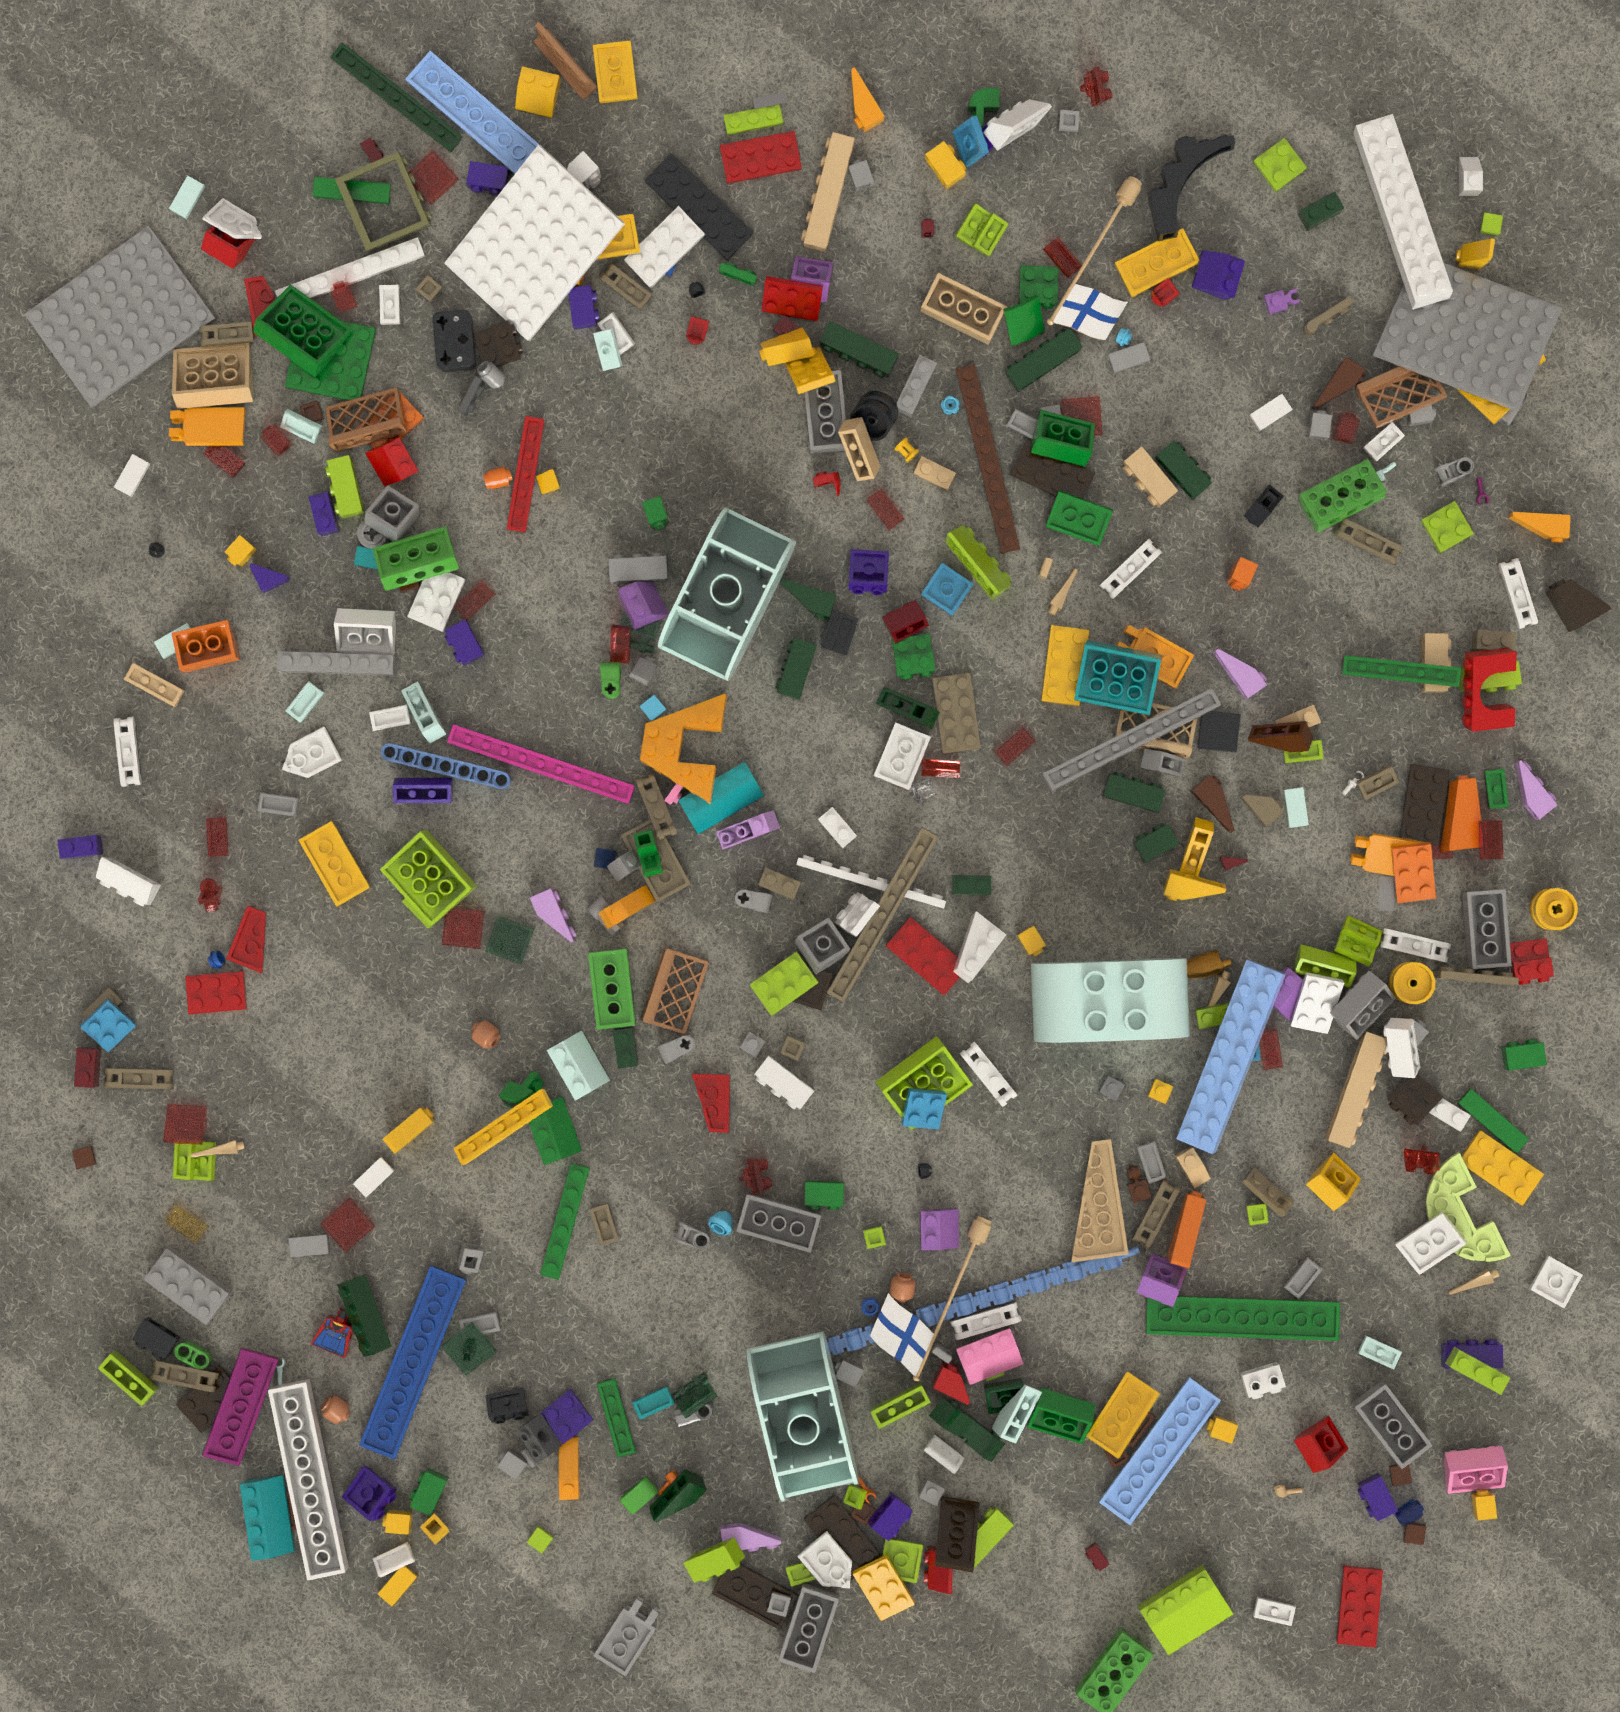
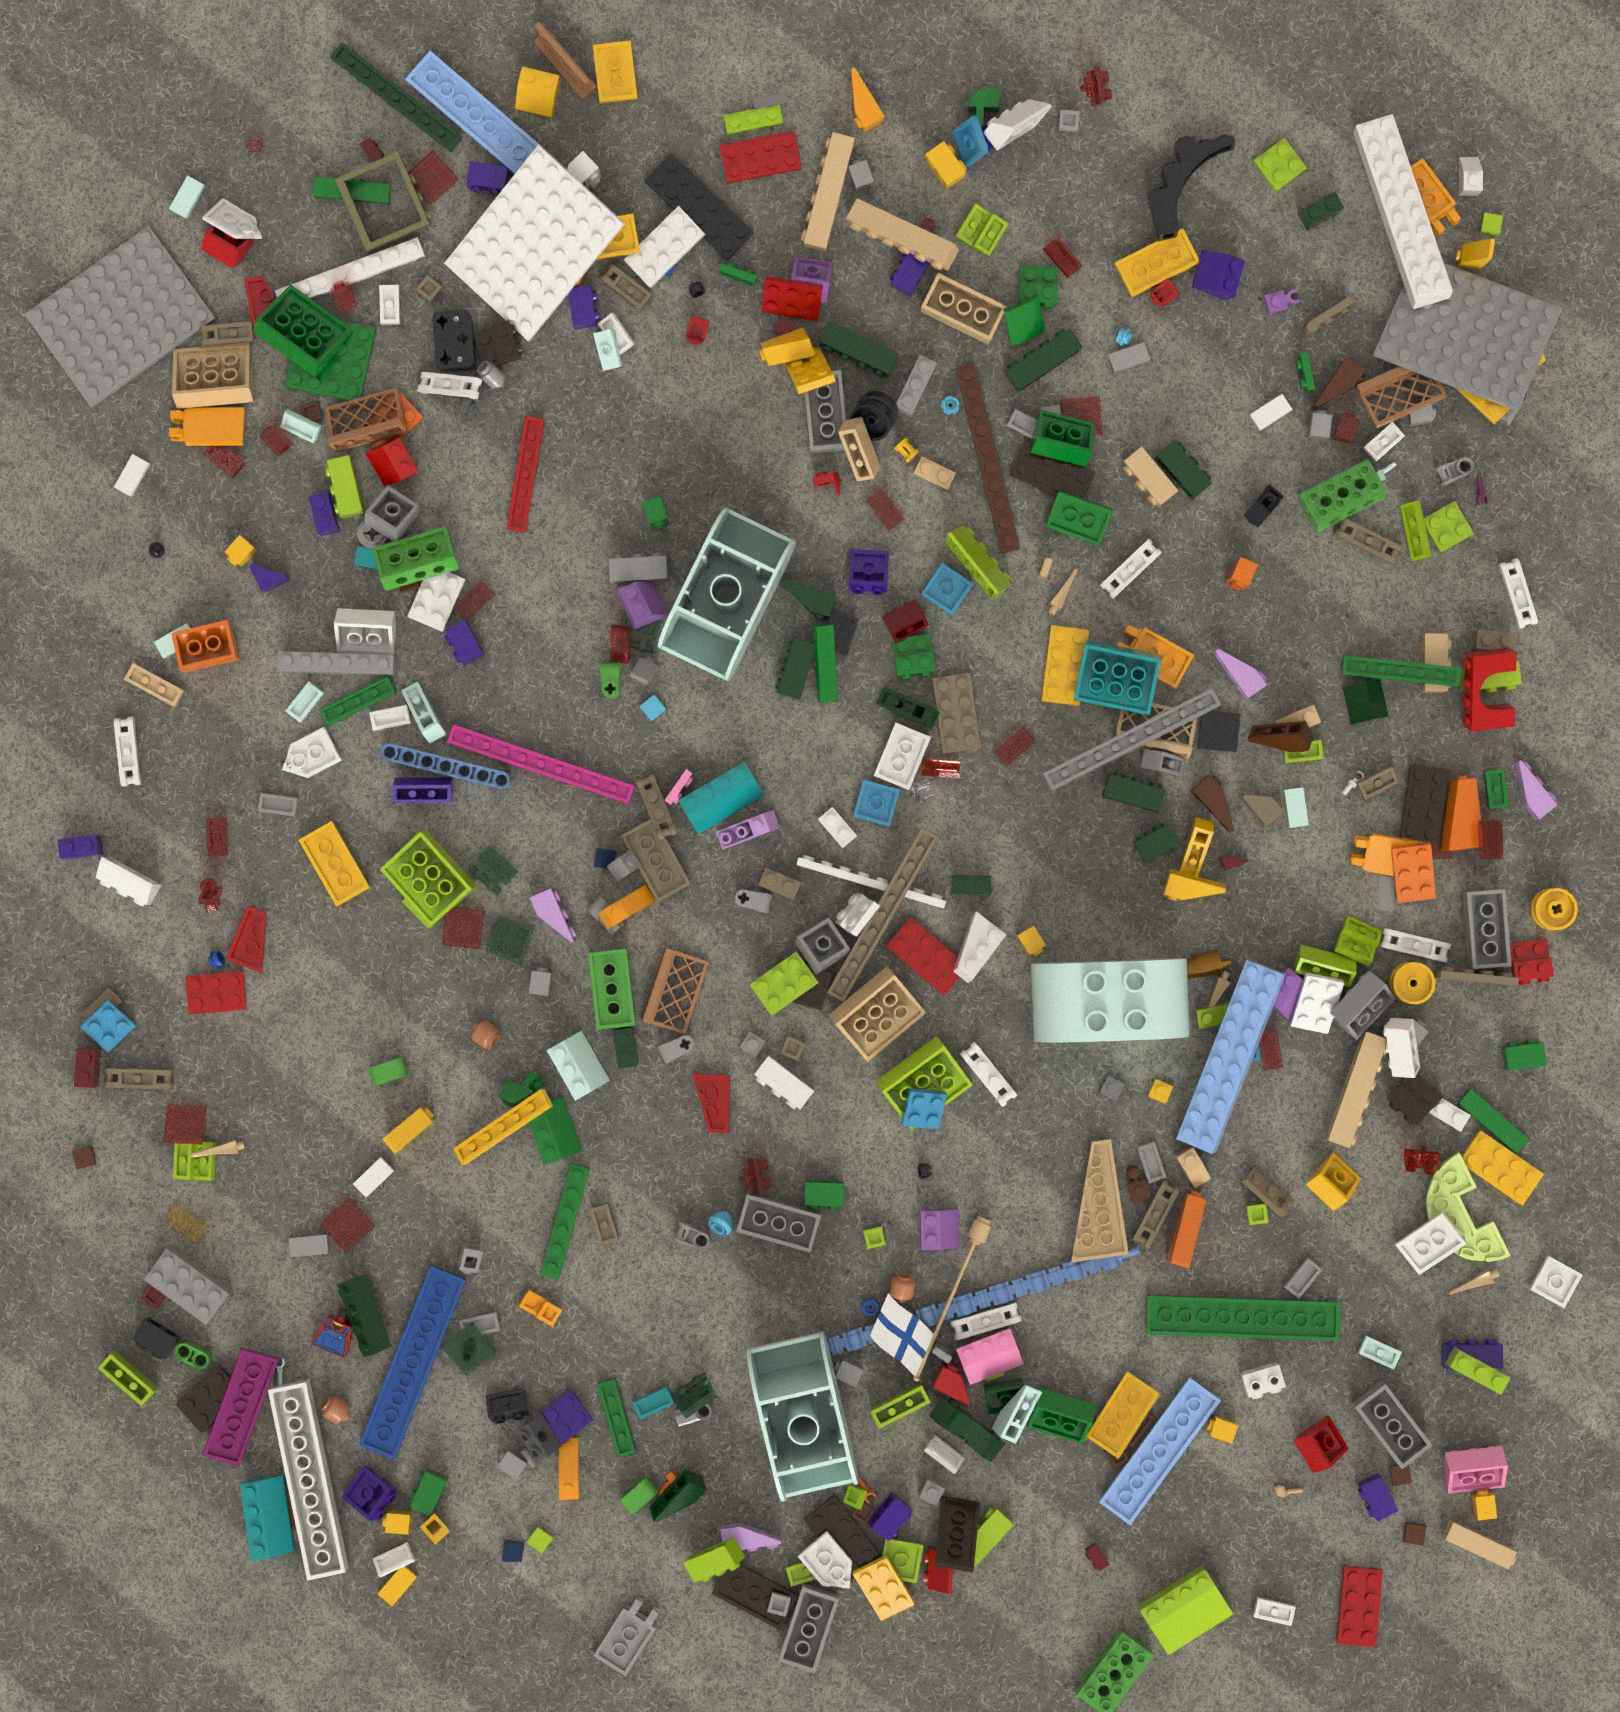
(153, 1296): none -> dark red plate
(184, 1376): dark tan plate -> none
(254, 145): none -> clear pink plate
(358, 701): none -> green tile
(388, 1071): none -> bright green beam
(449, 385): none -> white plate
(497, 478): orange brick -> none
(497, 866): none -> clear green plate
(513, 1551): none -> dark blue slope
(540, 982): none -> light grey brick
(540, 1307): none -> light orange slope
(548, 482): yellow slope -> none
(648, 853): green brick -> none
(664, 741): light orange wing -> none
(825, 663): none -> green tile
(876, 803): none -> dark azure plate
(877, 1014): none -> tan slope
(902, 234): none -> tan brick
(909, 274): none -> dark purple brick
(1085, 307): flag -> none
(1162, 1280): medium lavender slope -> none
(1303, 364): none -> green plate
(1365, 701): none -> dark green slope
(1409, 1512): clear blue brick -> none
(1415, 531): none -> lime plate
(1435, 197): none -> light orange tile
(1479, 1544): none -> tan brick
(1548, 526): light orange slope -> none
(1575, 604): dark brown slope -> none

